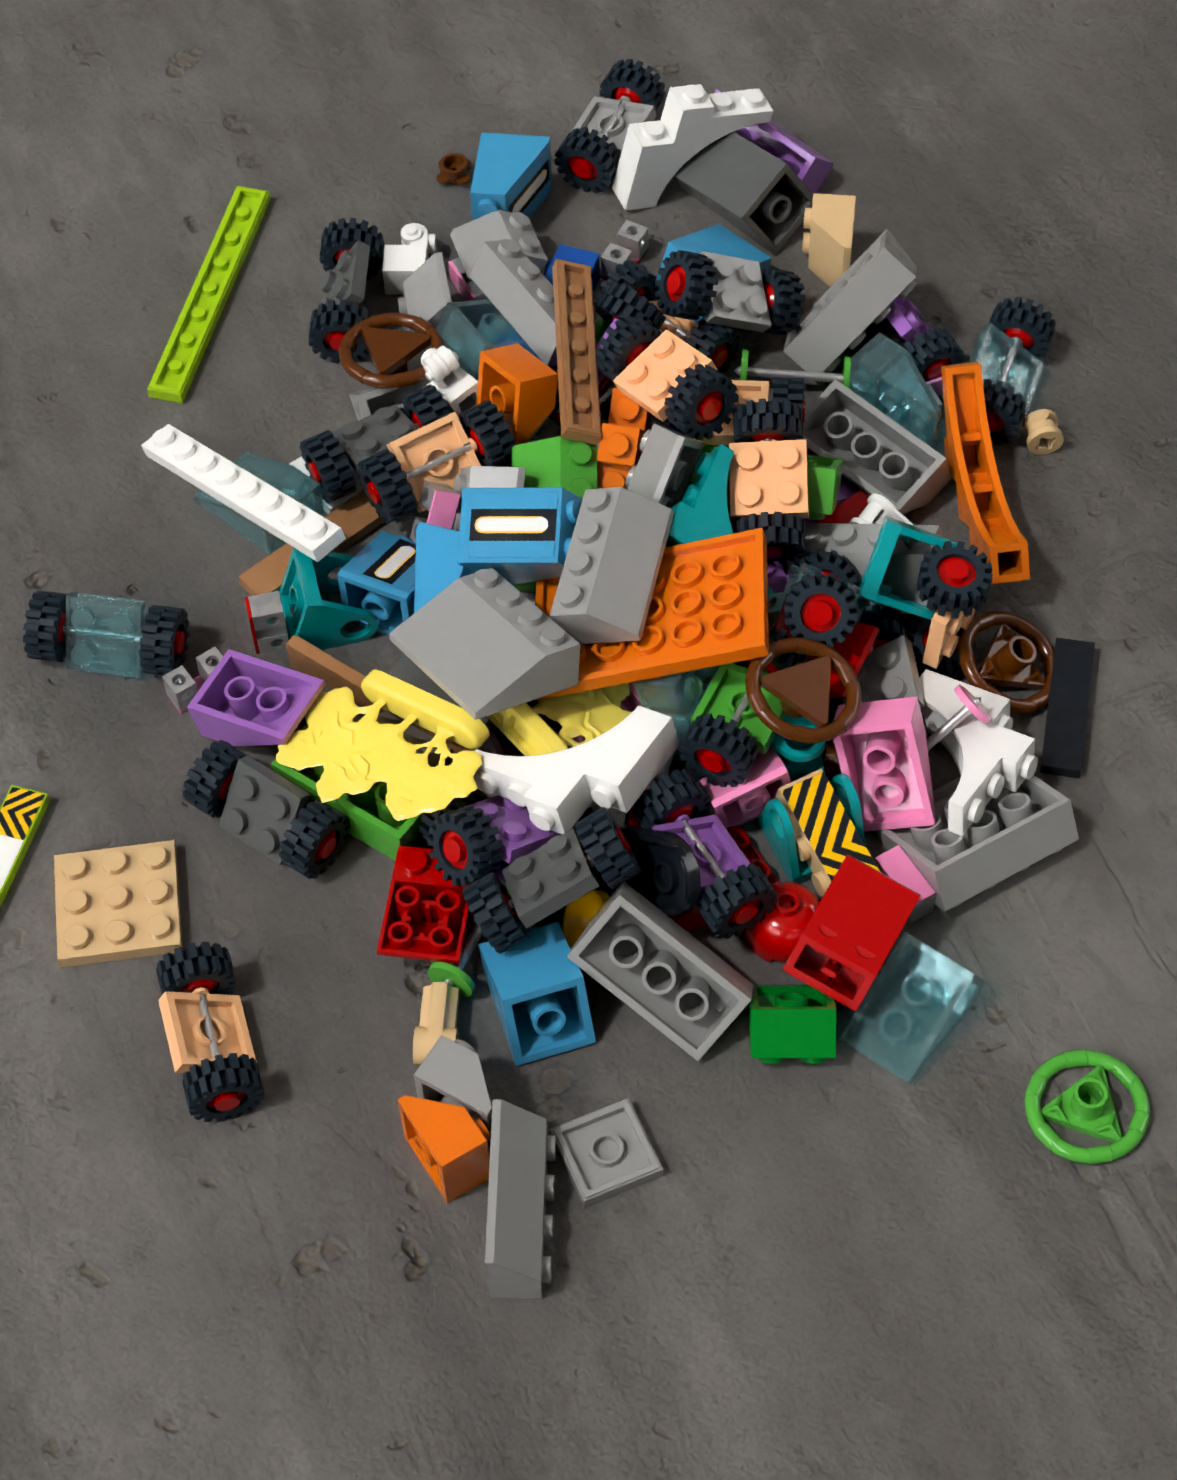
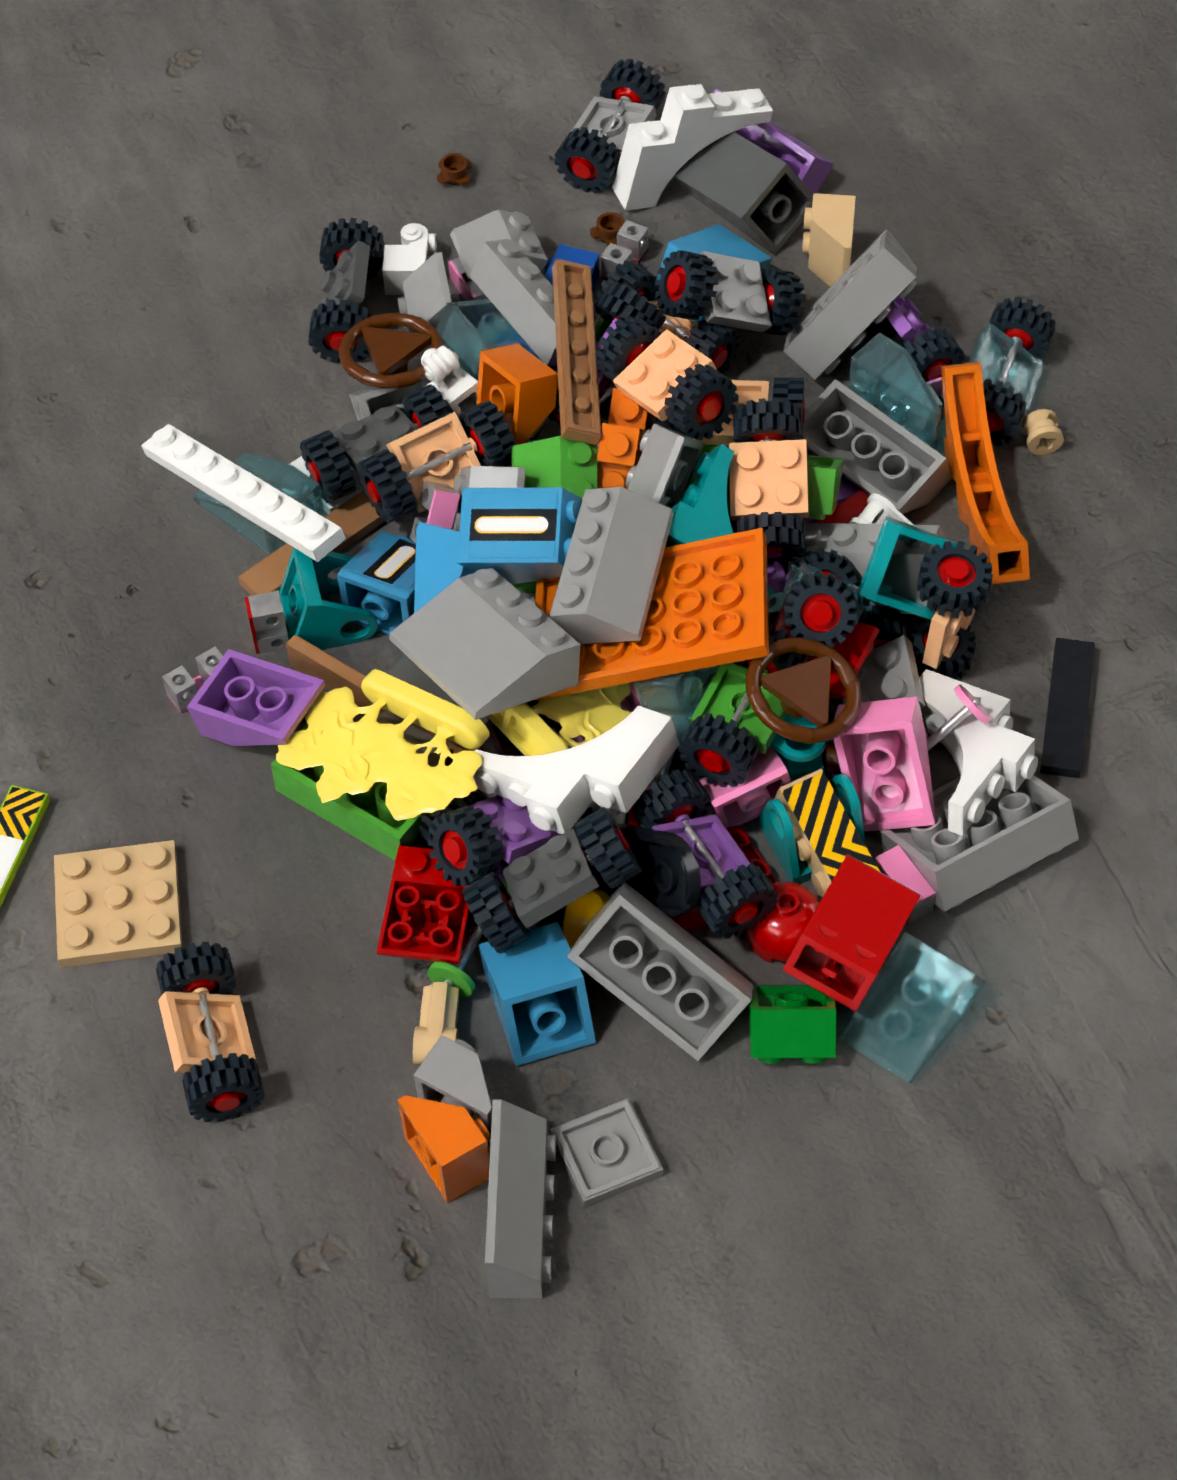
(105, 633): plate -> none
(208, 295): lime tile -> none
(265, 810): plate -> none
(511, 174): dark azure slope -> none
(607, 227): none -> reddish brown plate
(745, 371): flat silver axle -> none
(1008, 659): reddish brown piece -> none
(1087, 1107): bright green piece -> none

